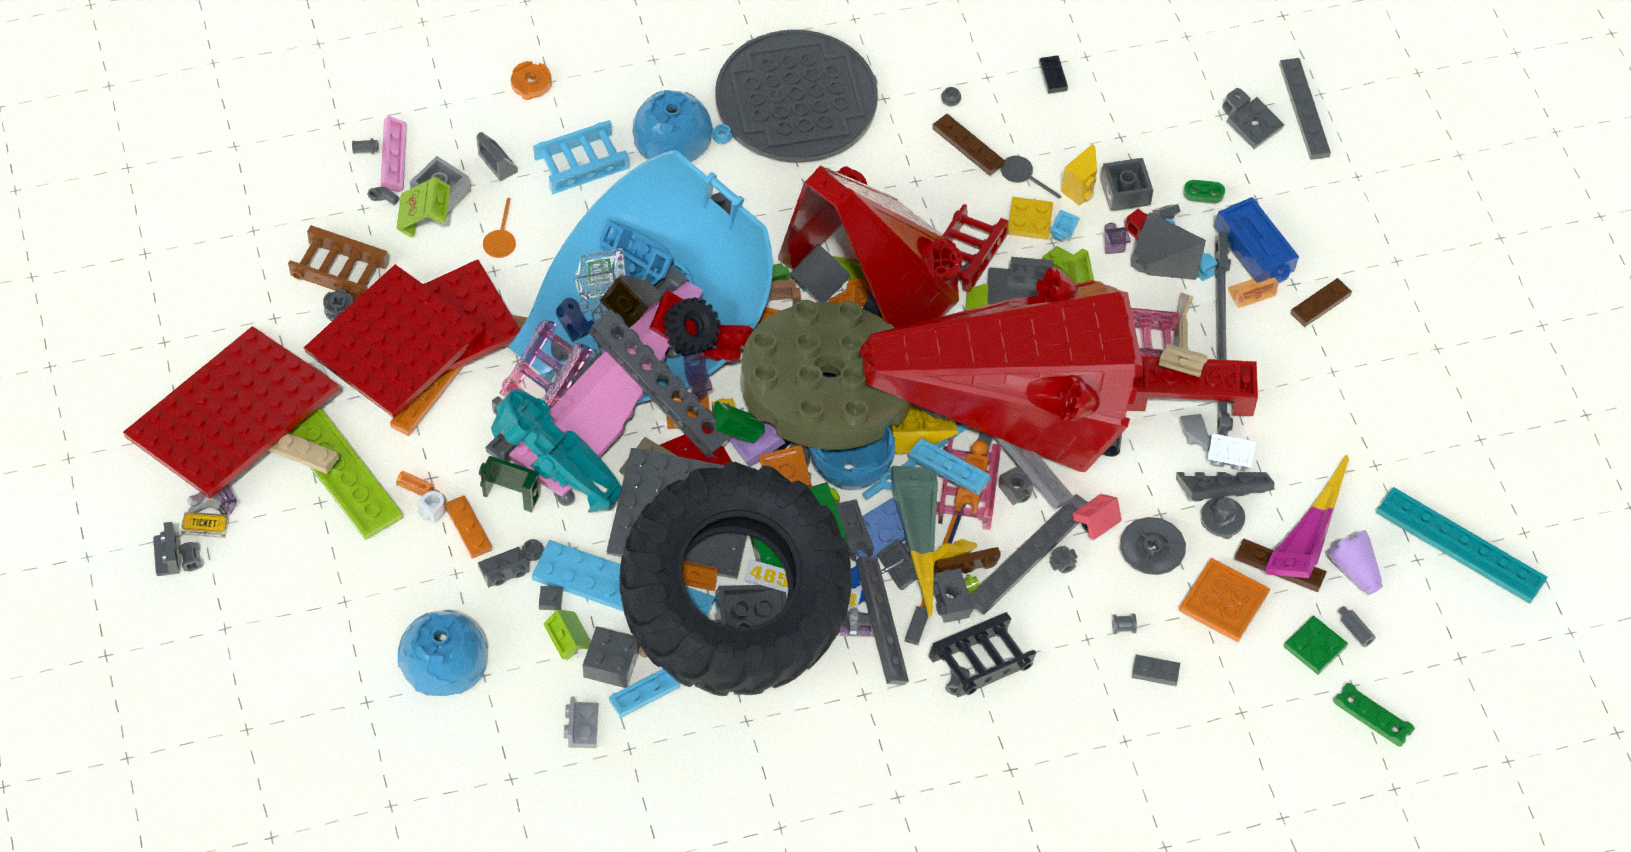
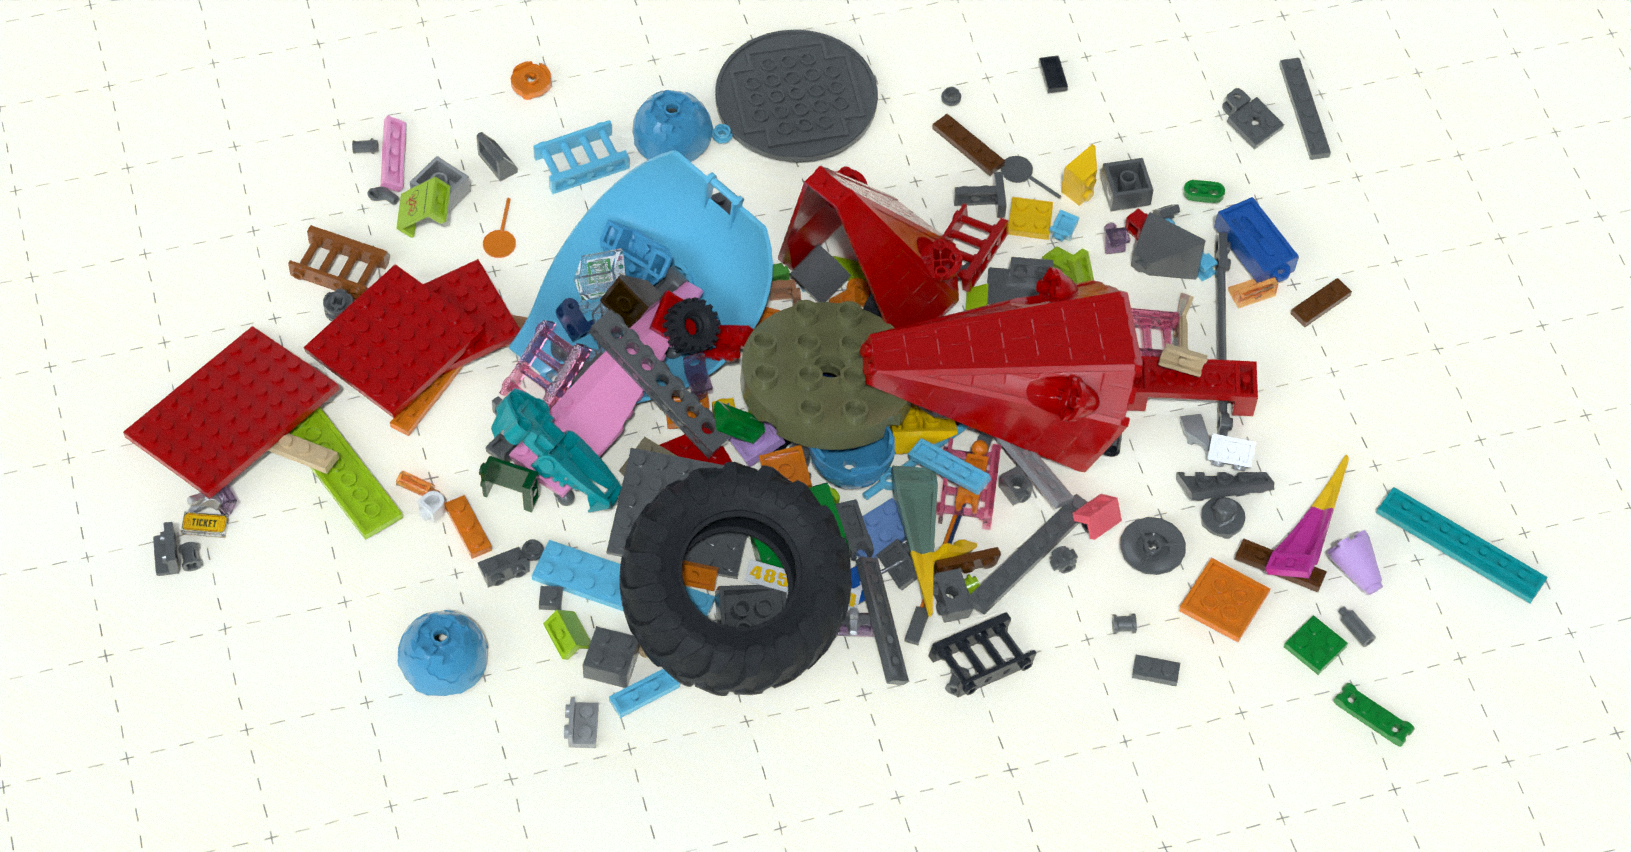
(983, 195): none -> dark grey bracket

